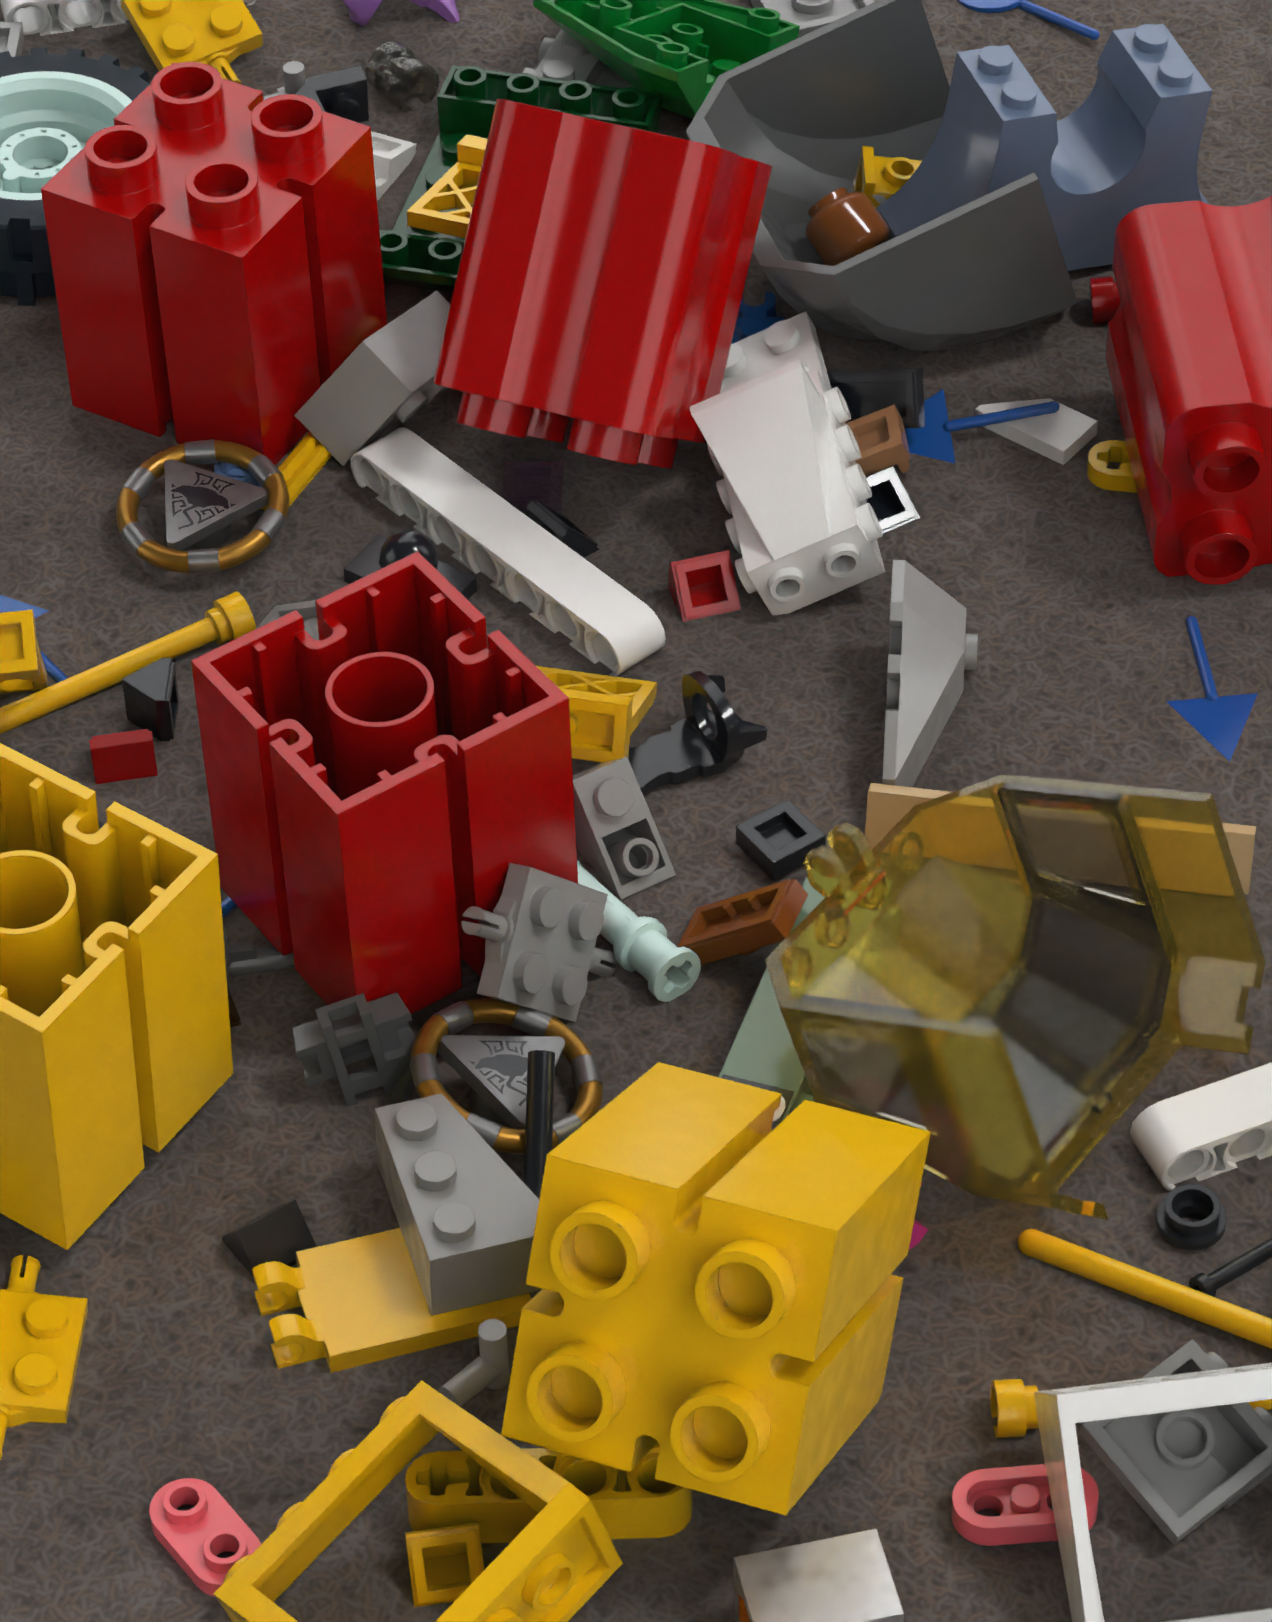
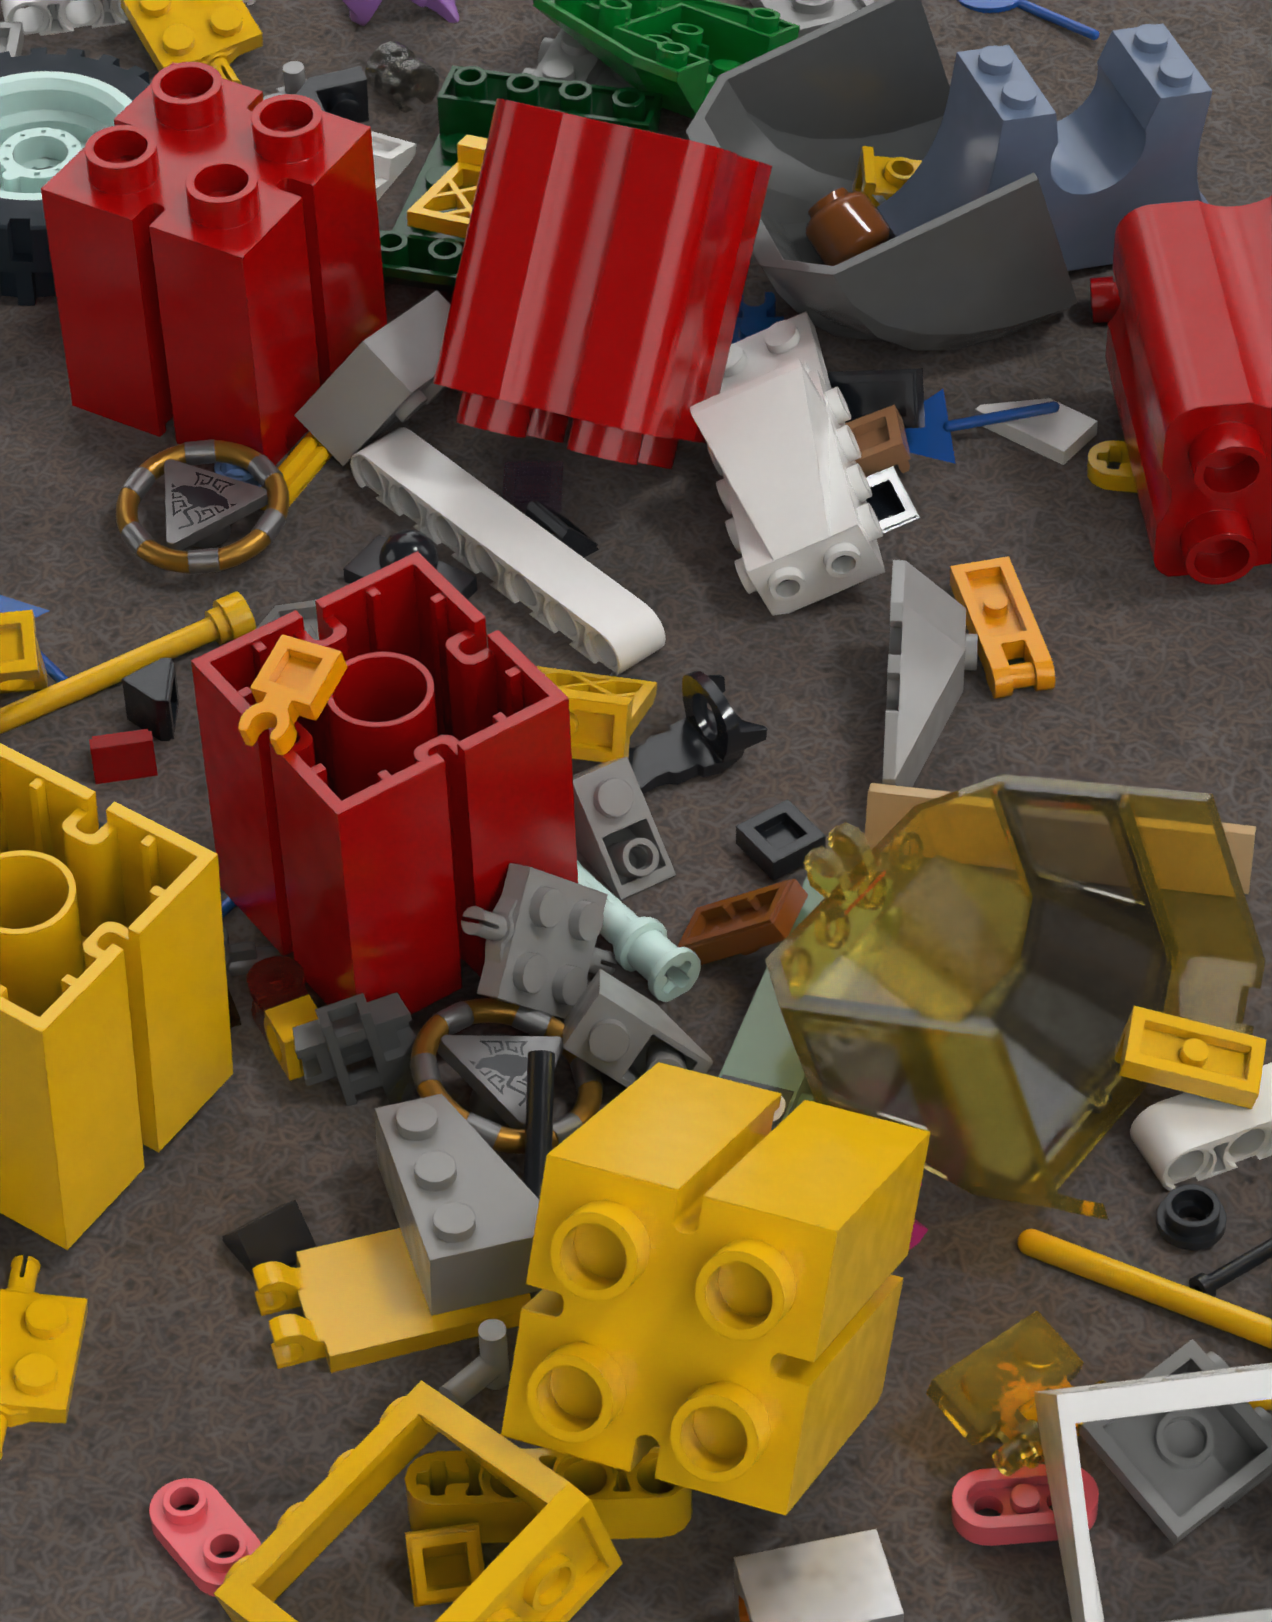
(279, 1005): none -> leg
(291, 684): none -> light orange plate
(627, 1033): none -> light grey slope
(703, 586): red slope -> none
(998, 1384): none -> clear yellow plate
(1004, 626): none -> light orange plate
(1191, 1057): none -> yellow panel
(1214, 717): blue piece -> none

